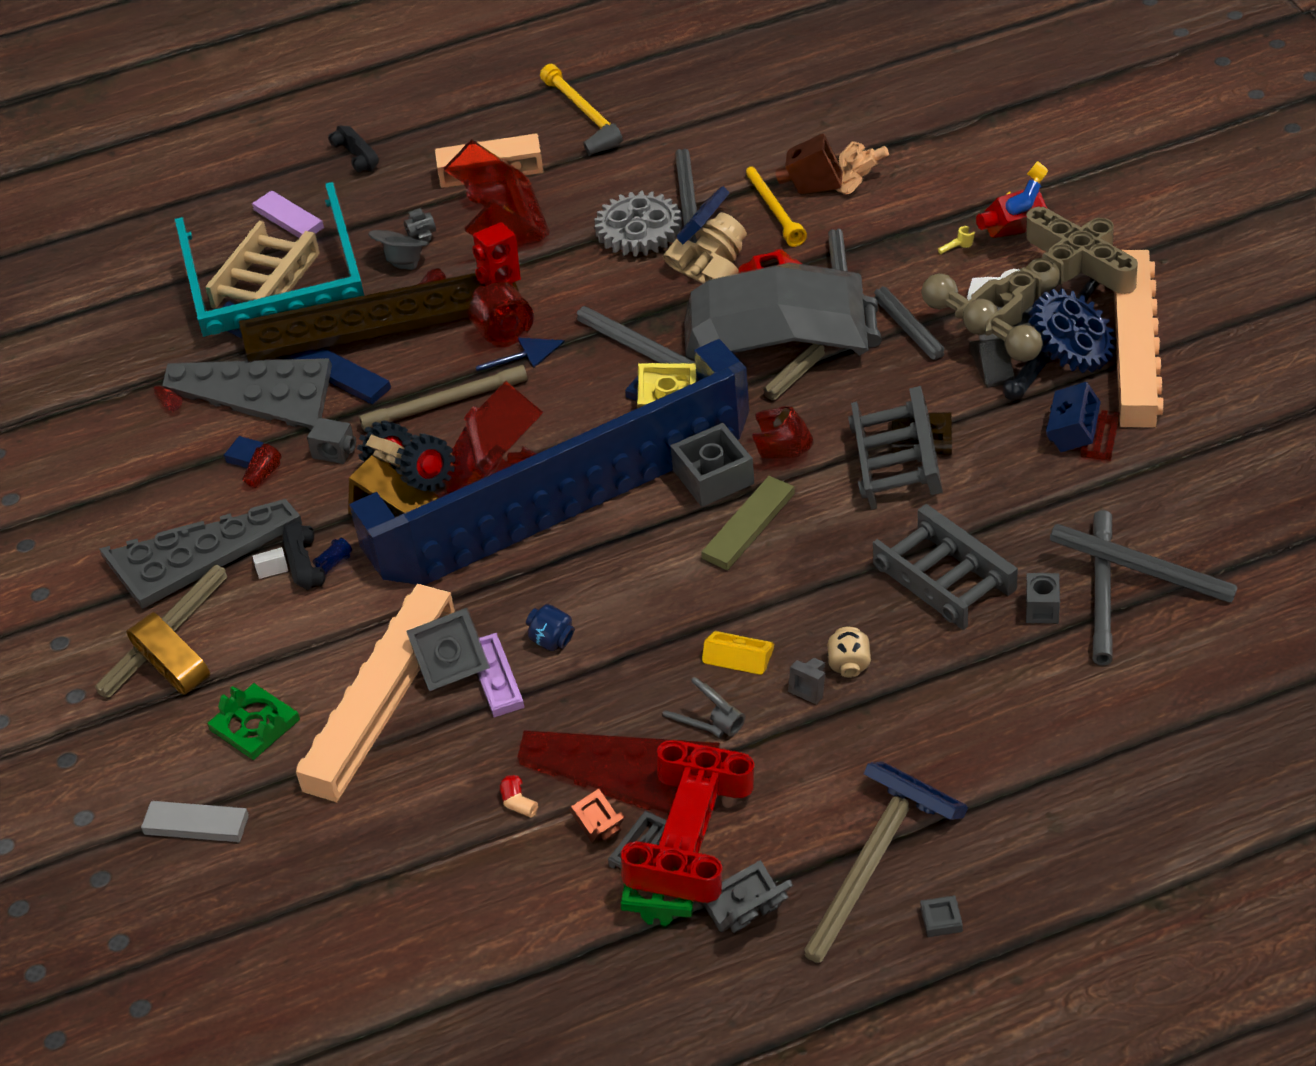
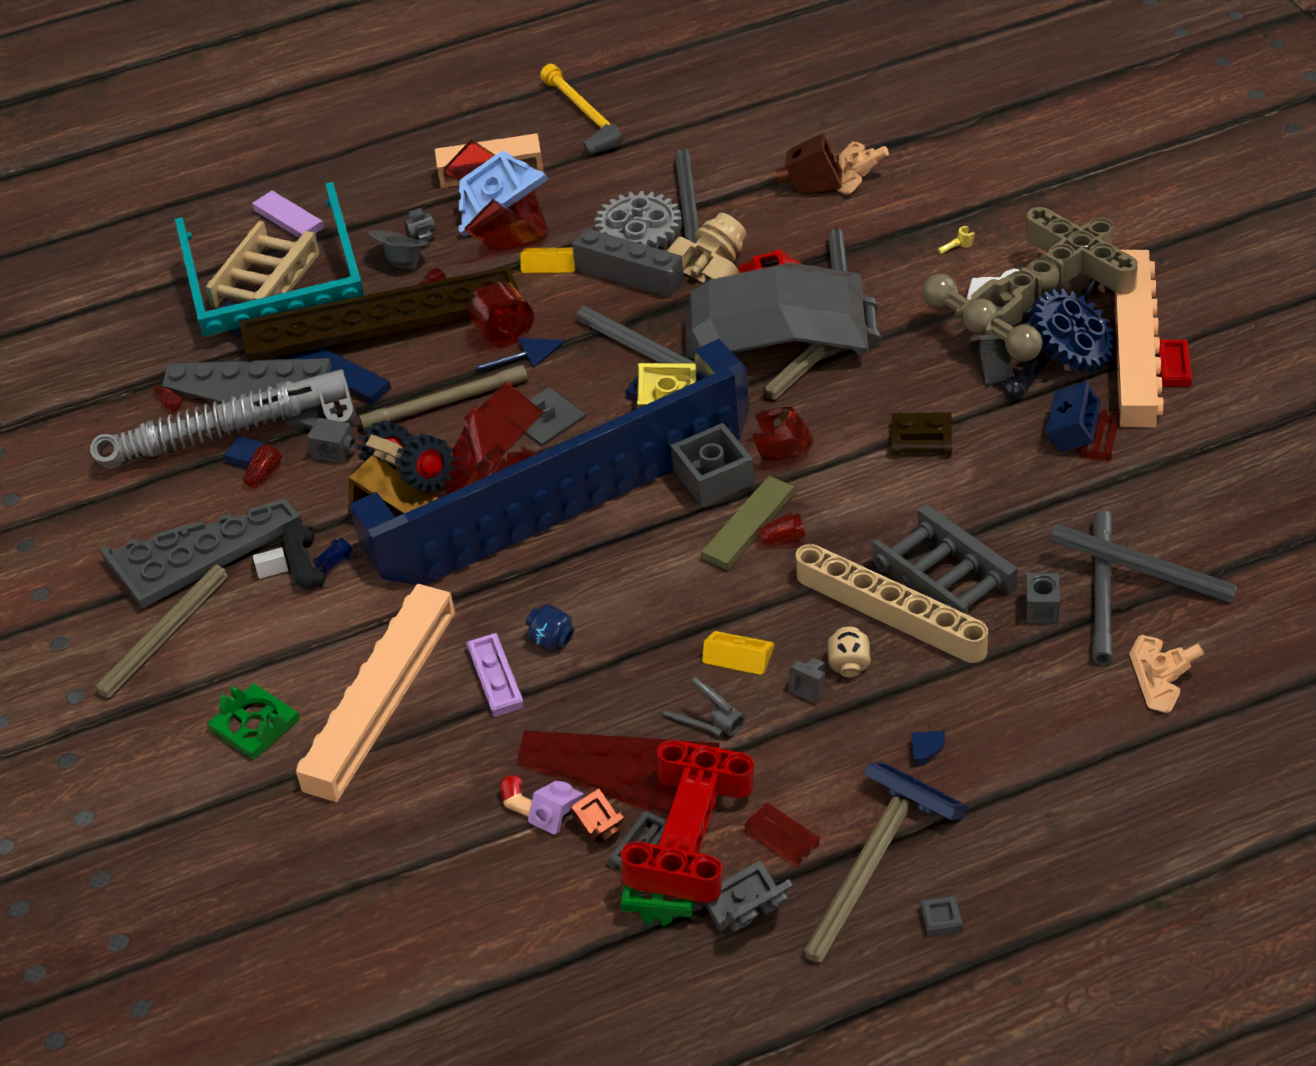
(168, 653): pearl gold beam -> none
(195, 821): light grey tile -> none
(285, 399): none -> light grey piece
(347, 136): black piece -> none
(448, 649): dark grey tile -> none
(496, 255): red brick -> none
(497, 179): none -> light blue wing
(547, 260): none -> yellow slope
(551, 804): none -> lavender bracket
(556, 418): none -> dark grey piece
(628, 262): none -> dark grey brick
(702, 214): dark blue tile -> none
(777, 838): none -> clear red tile
(783, 529): none -> clear red cone
(793, 232): yellow piece -> none
(892, 603): none -> tan beam
(909, 323): dark grey axle -> none
(921, 452): dark grey fence -> none
(926, 745): none -> dark blue tile
(1009, 212): red torso -> none
(1158, 669): none -> light nougat piece
(1175, 363): none -> red tile

